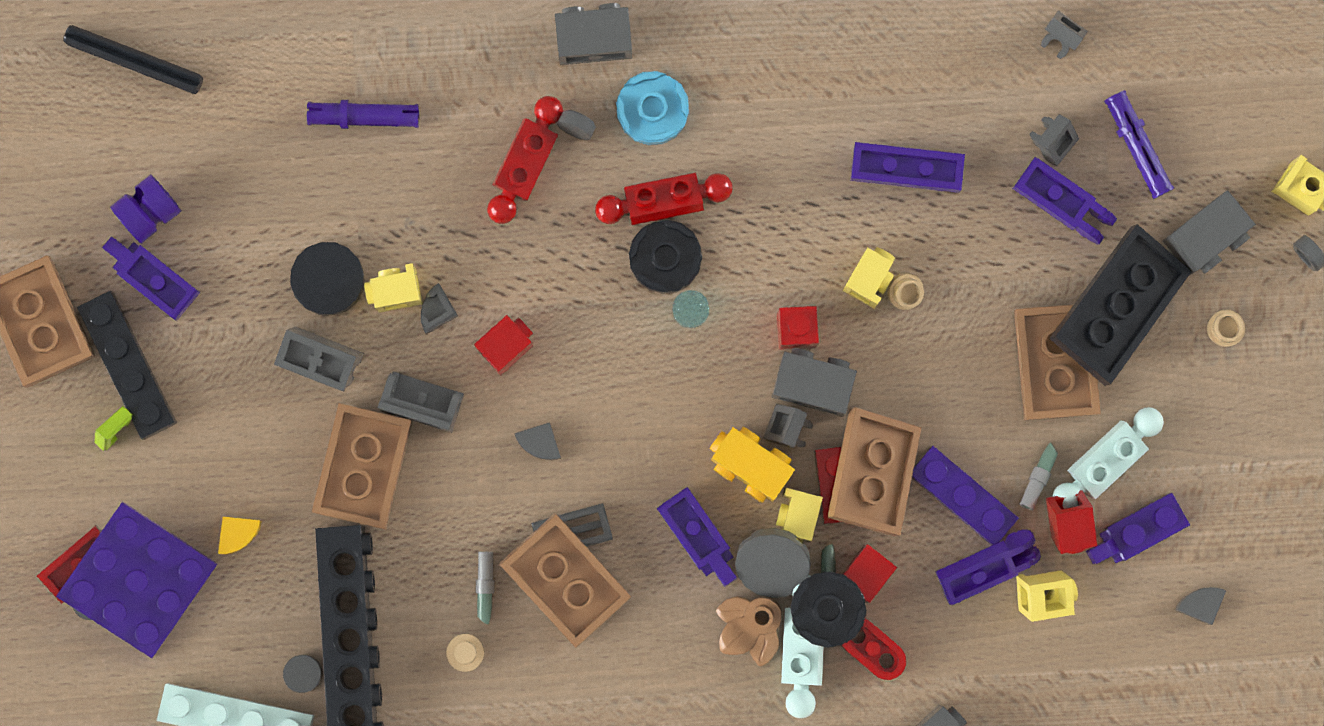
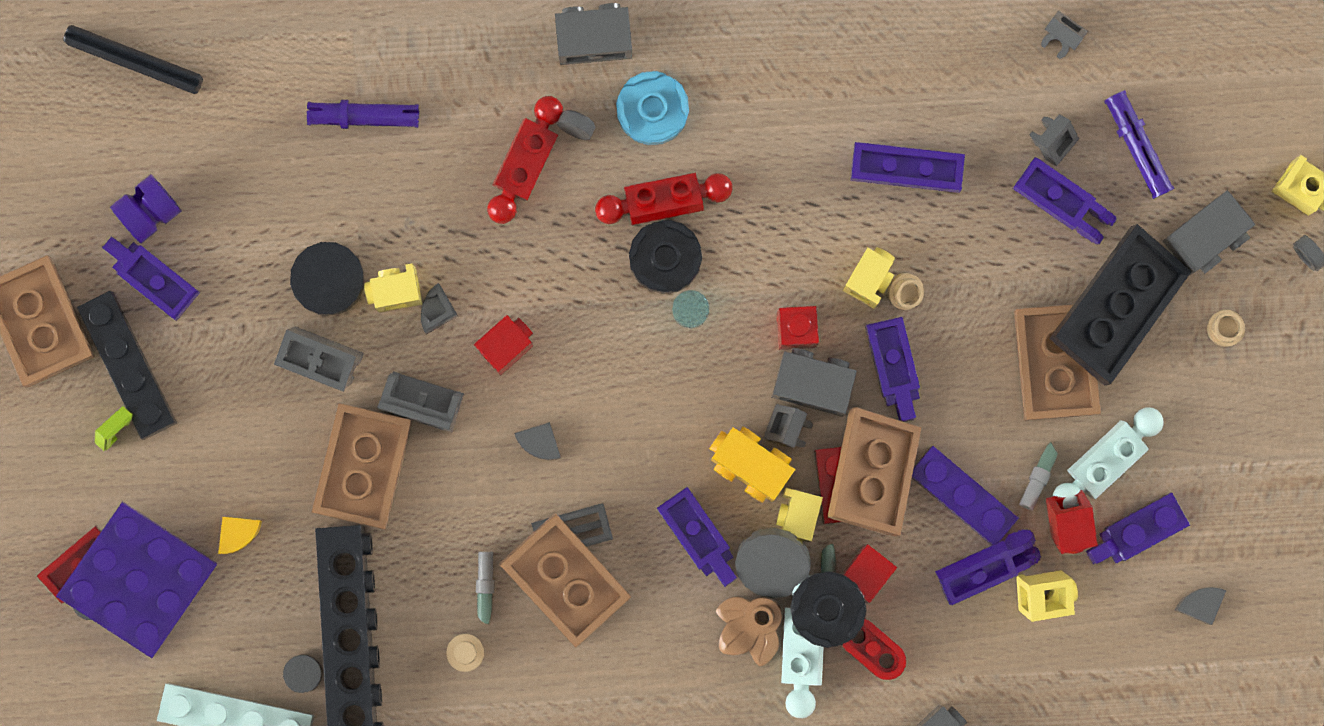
(894, 366): none -> dark purple hinge

